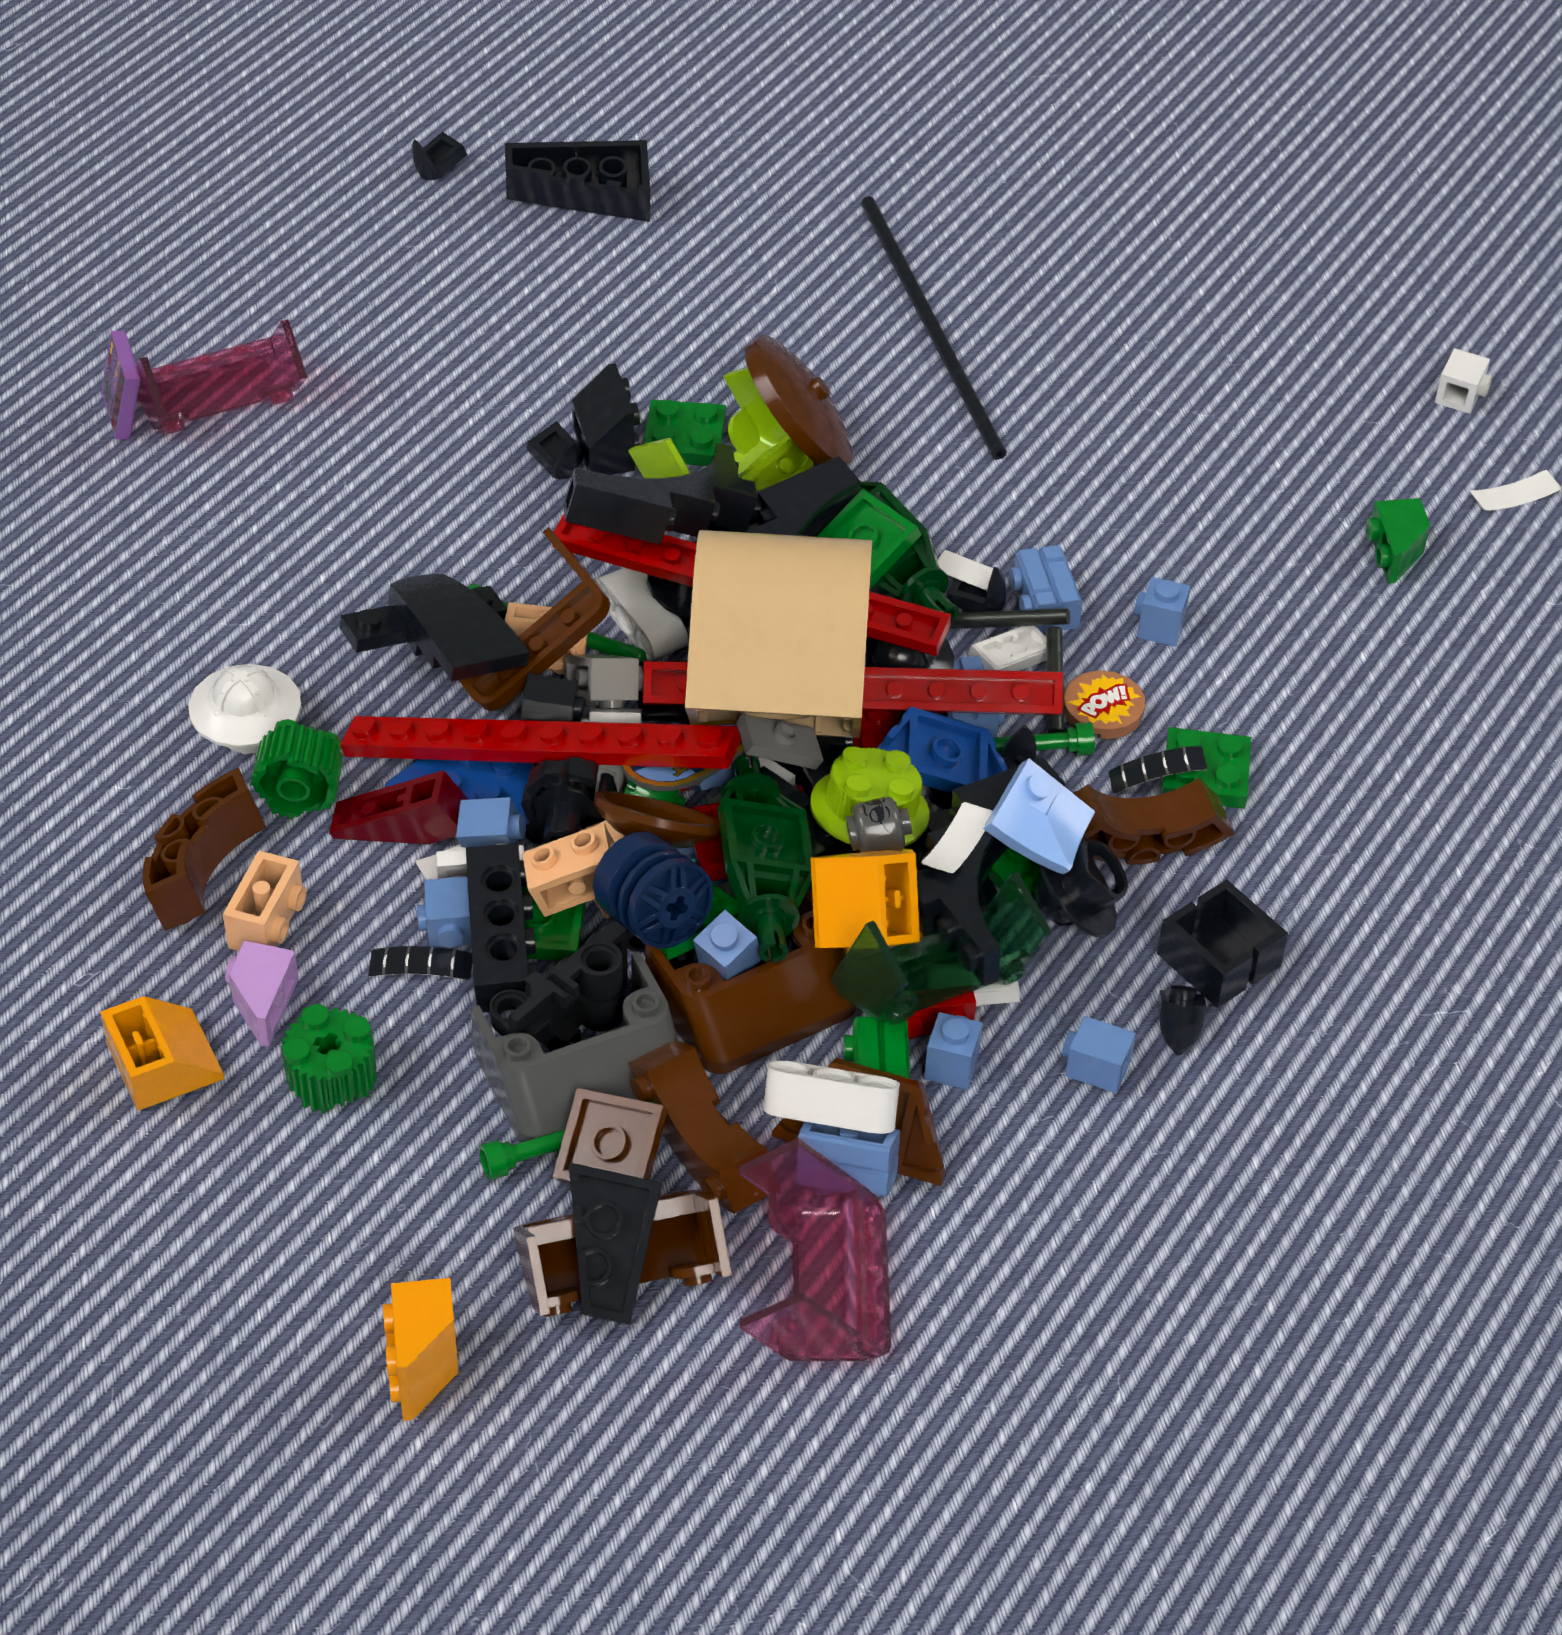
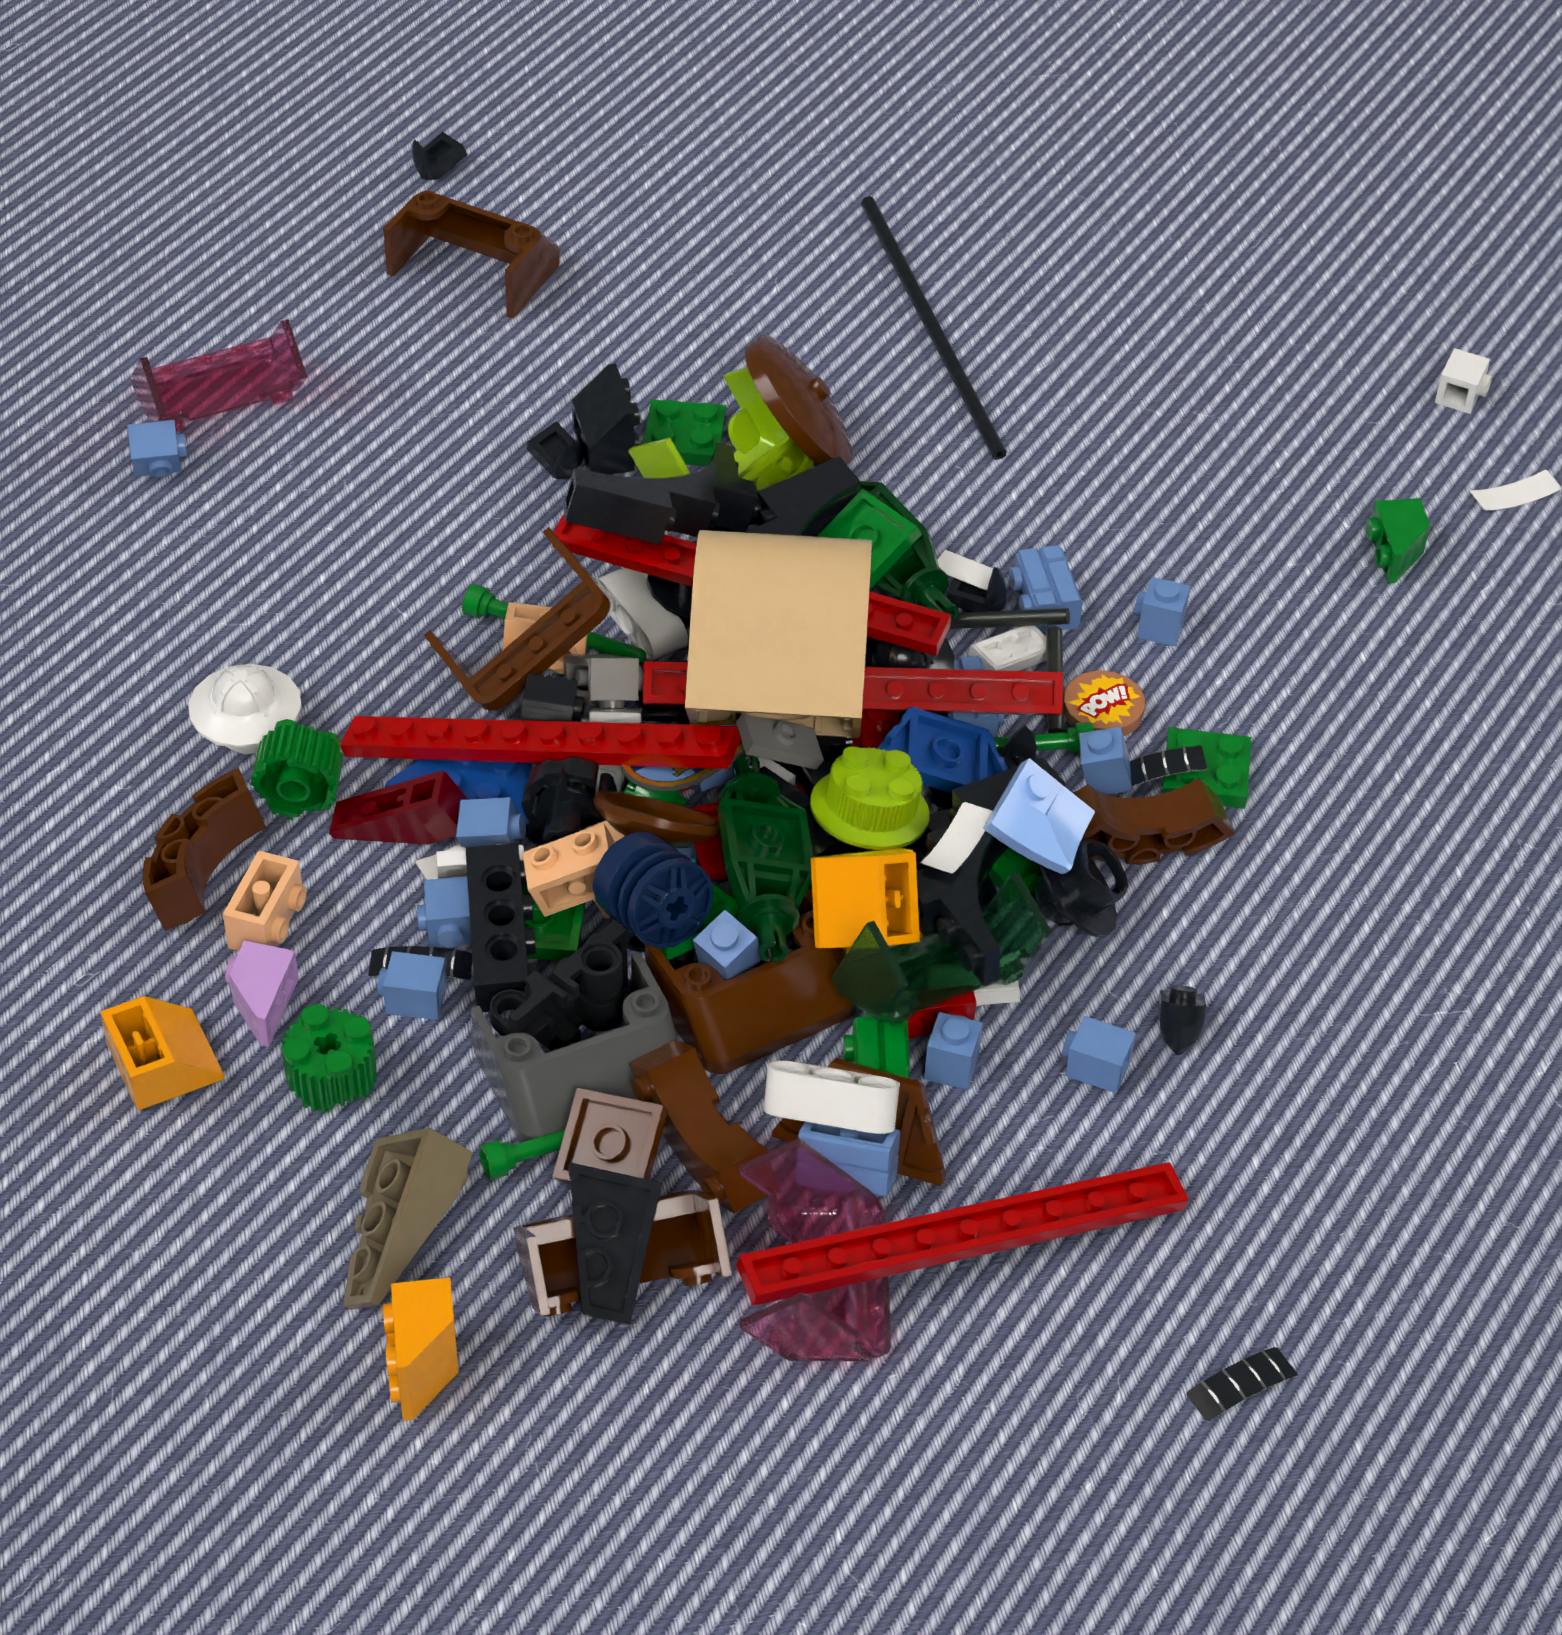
(120, 385): medium lavender tile -> none
(156, 448): none -> medium blue brick
(408, 1191): none -> dark tan wedge
(413, 985): none -> medium blue brick
(445, 623): black slope -> none
(526, 249): none -> reddish brown windscreen
(581, 176): black wedge -> none
(878, 825): dark grey head -> none
(960, 1233): none -> red plate
(1106, 760): none -> medium blue brick
(1229, 946): black piece -> none
(1240, 1382): none -> black sticker

